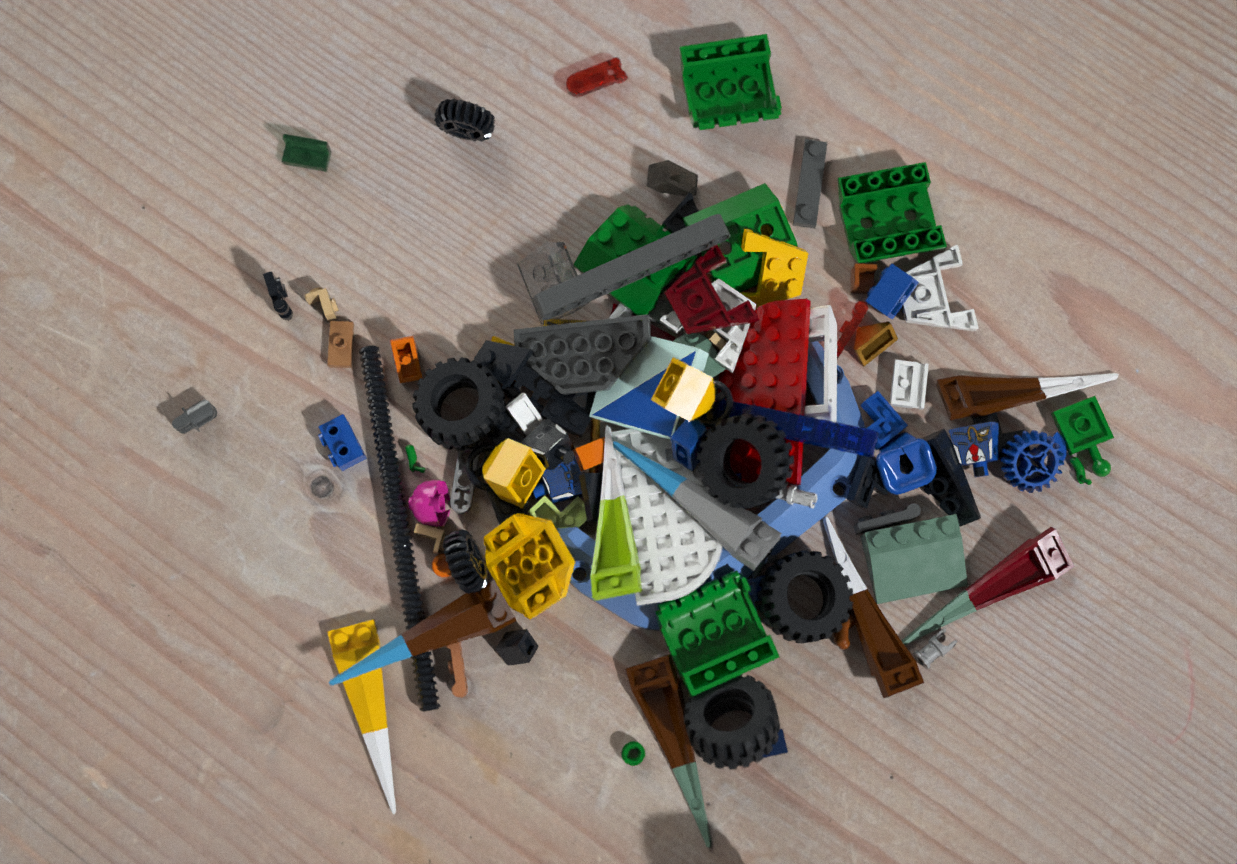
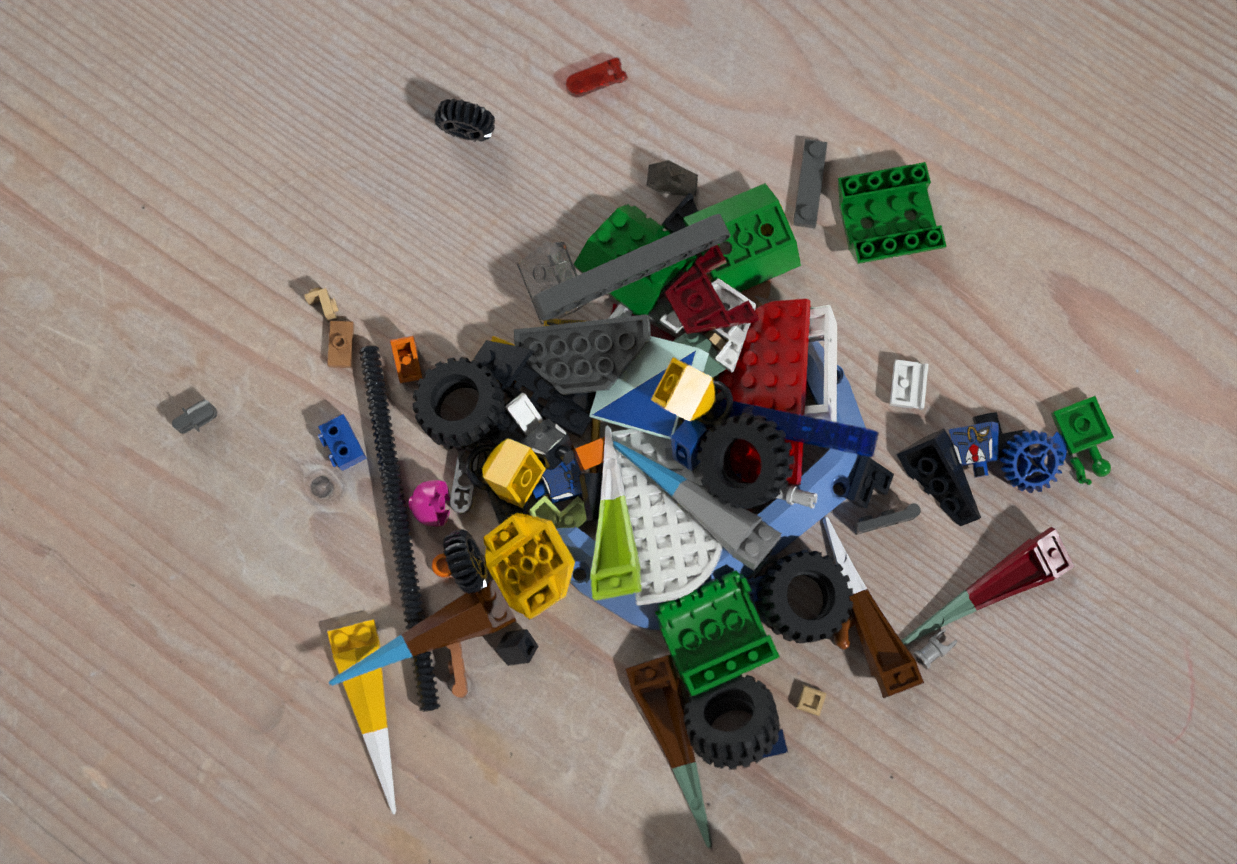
(278, 293): black plate -> none
(306, 153): clear green panel -> none
(412, 459): green piece -> none
(431, 533): tan bracket -> none
(625, 753): green plate -> none
(729, 82): green slope -> none
(780, 270): yellow wing -> none
(811, 700): none -> tan tile
(849, 328): clear red plate -> none
(862, 278): dark orange panel -> none
(873, 340): pearl gold slope -> none
(885, 418): blue plate -> none
(889, 464): blue piece -> none
(891, 291): blue brick -> none
(915, 559): sand green slope -> none
(929, 301): white wing -> none
(986, 395): reddish brown plate -> none

